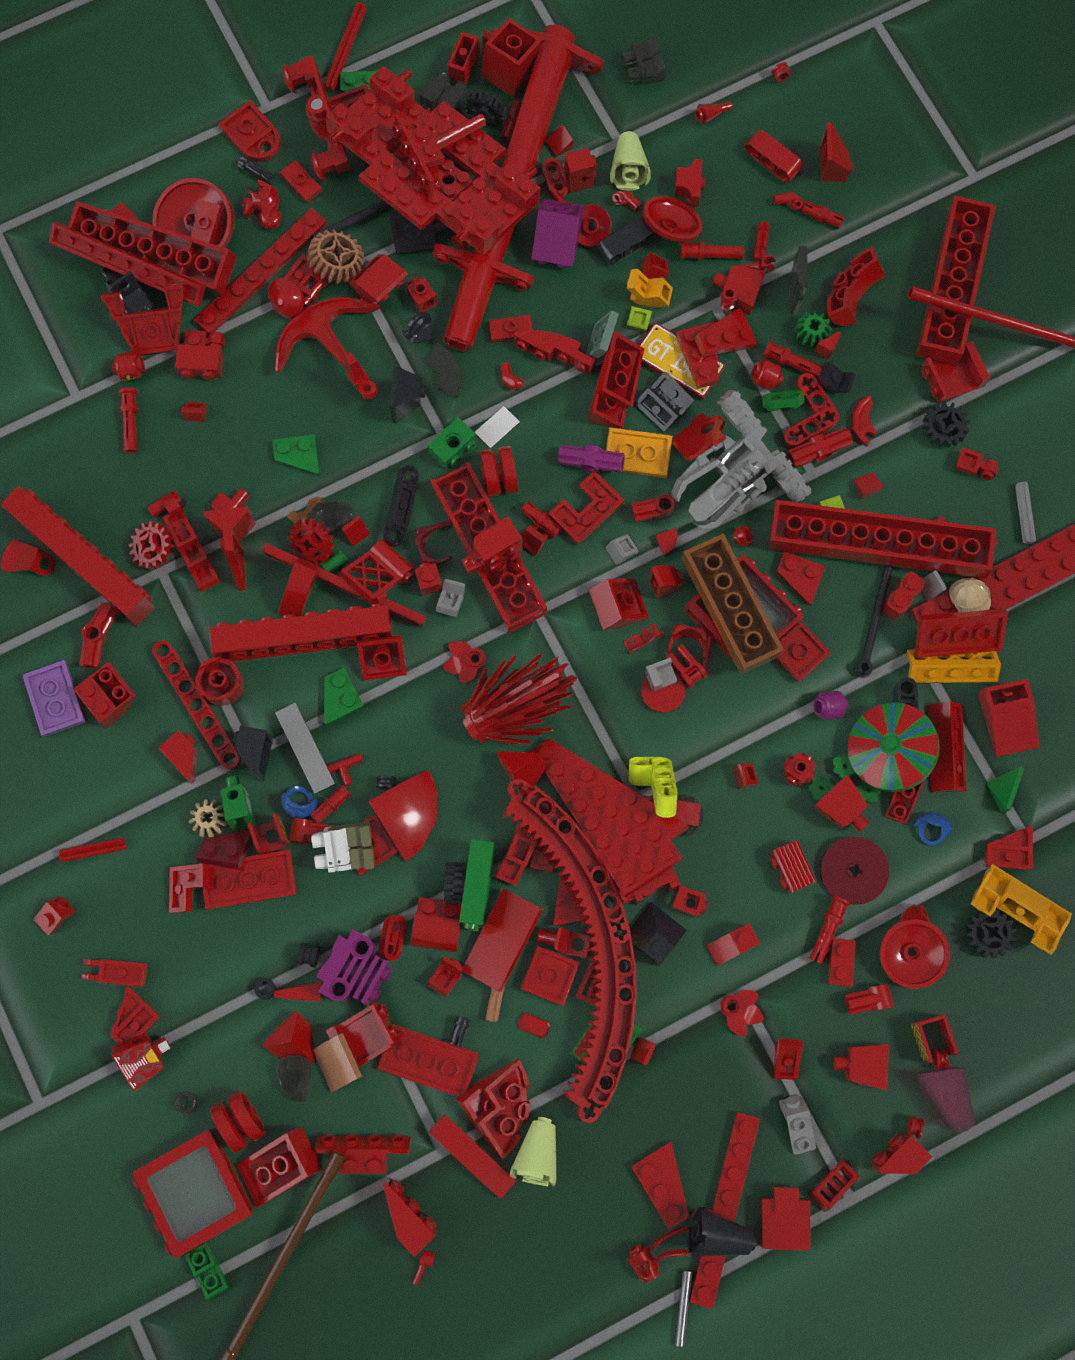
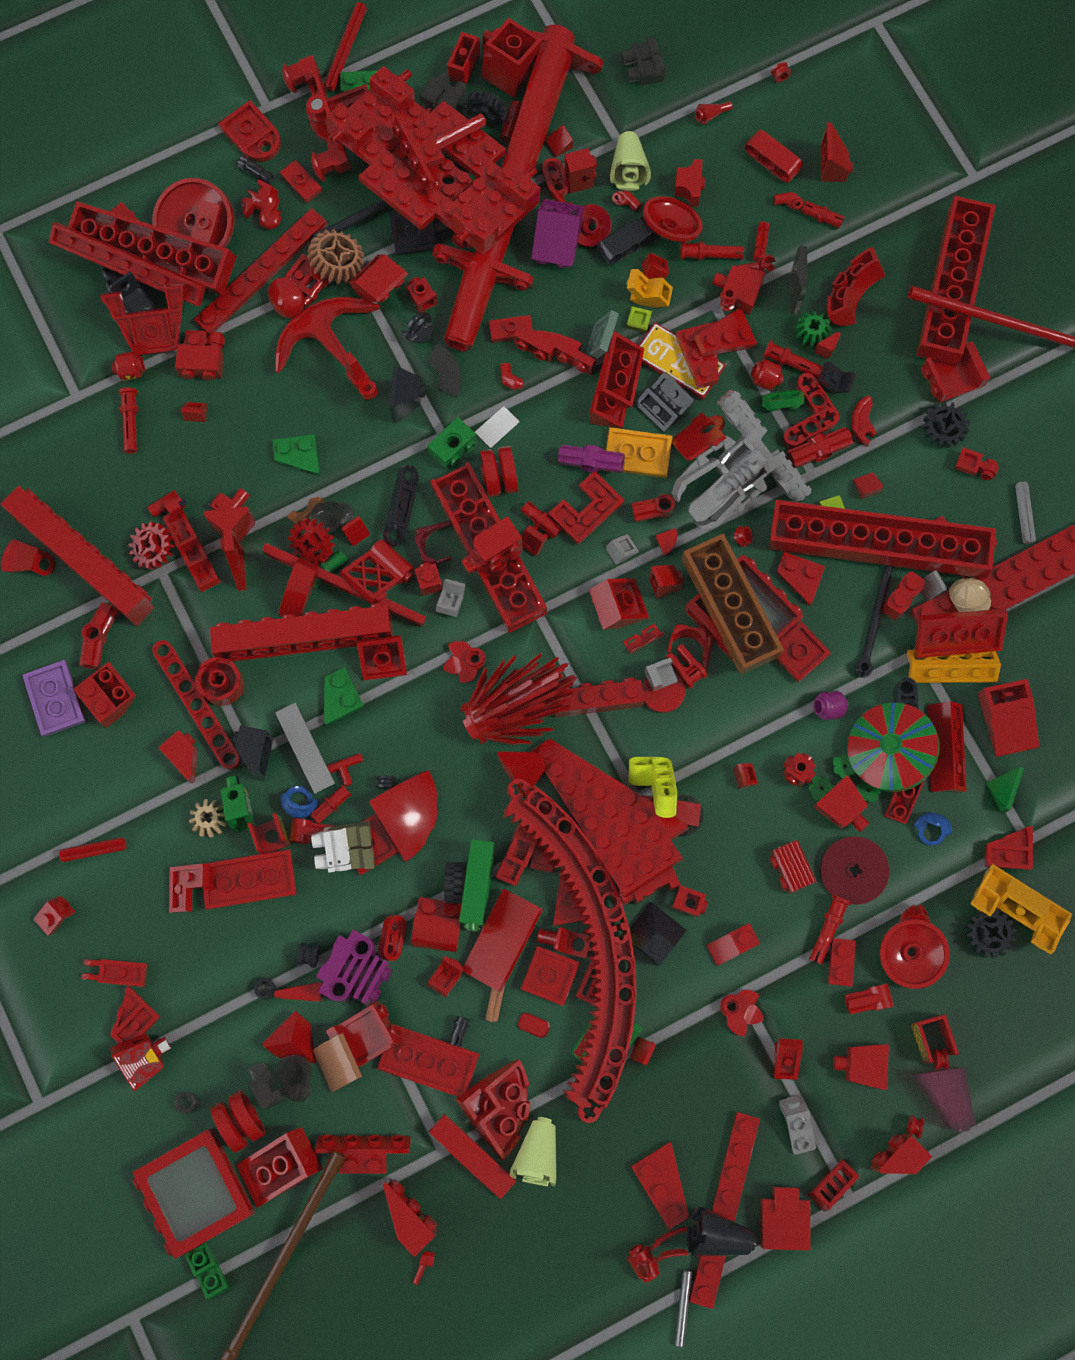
(225, 849): dark red wing -> none
(265, 1087): none -> clear smoke hips
(603, 697): none -> red brick

